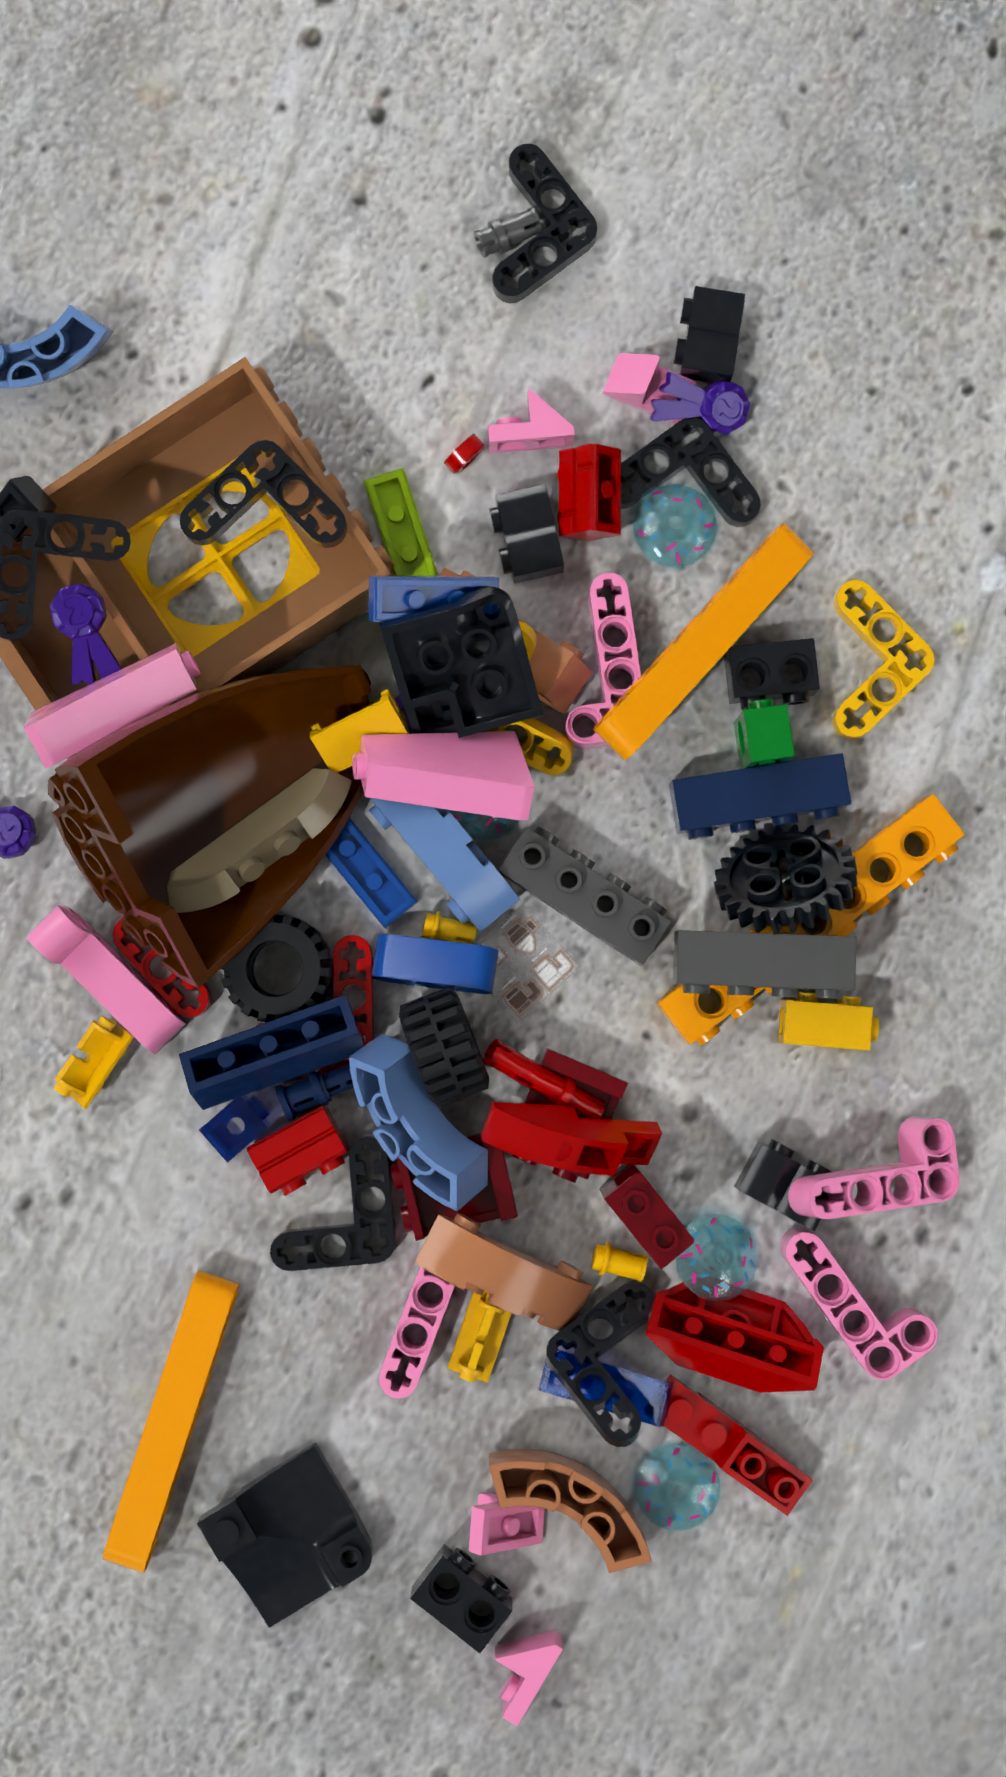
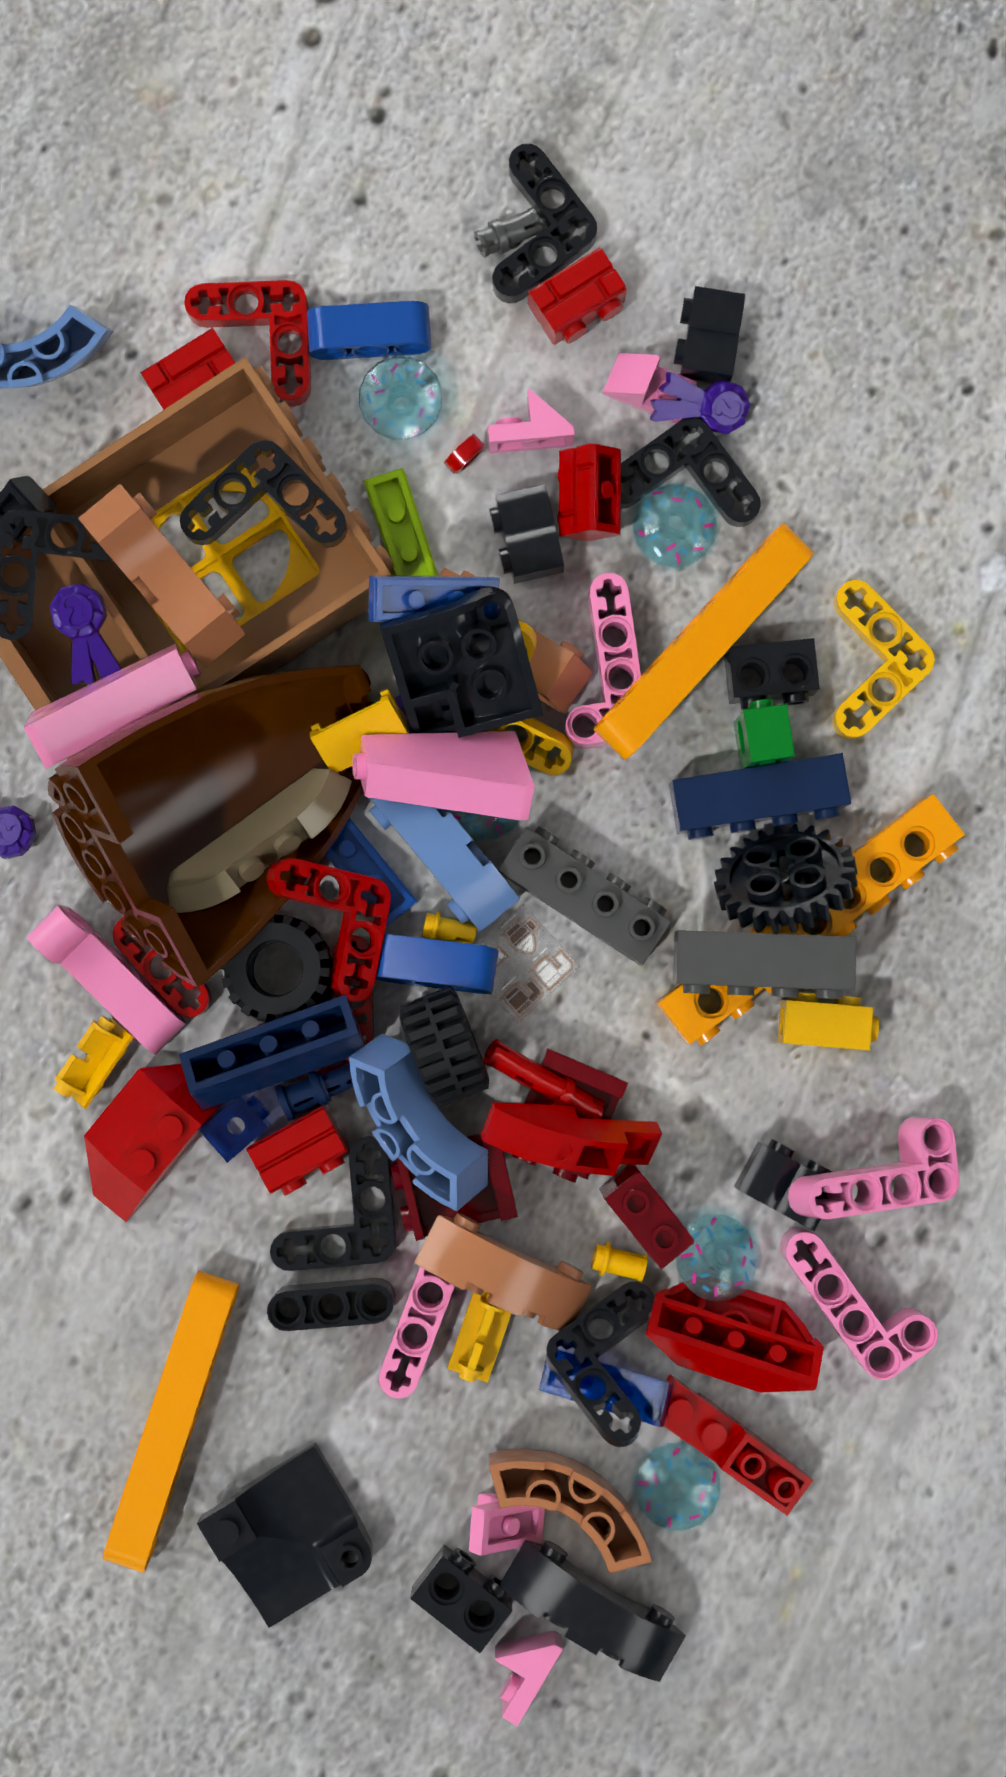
(142, 1137): none -> red wedge
(161, 575): none -> nougat brick
(187, 368): none -> red brick
(279, 323): none -> red beam
(313, 1315): none -> black beam
(349, 903): none -> red beam
(369, 330): none -> blue beam
(400, 378): none -> clear light blue dish
(578, 297): none -> red brick
(593, 1613): none -> black brick

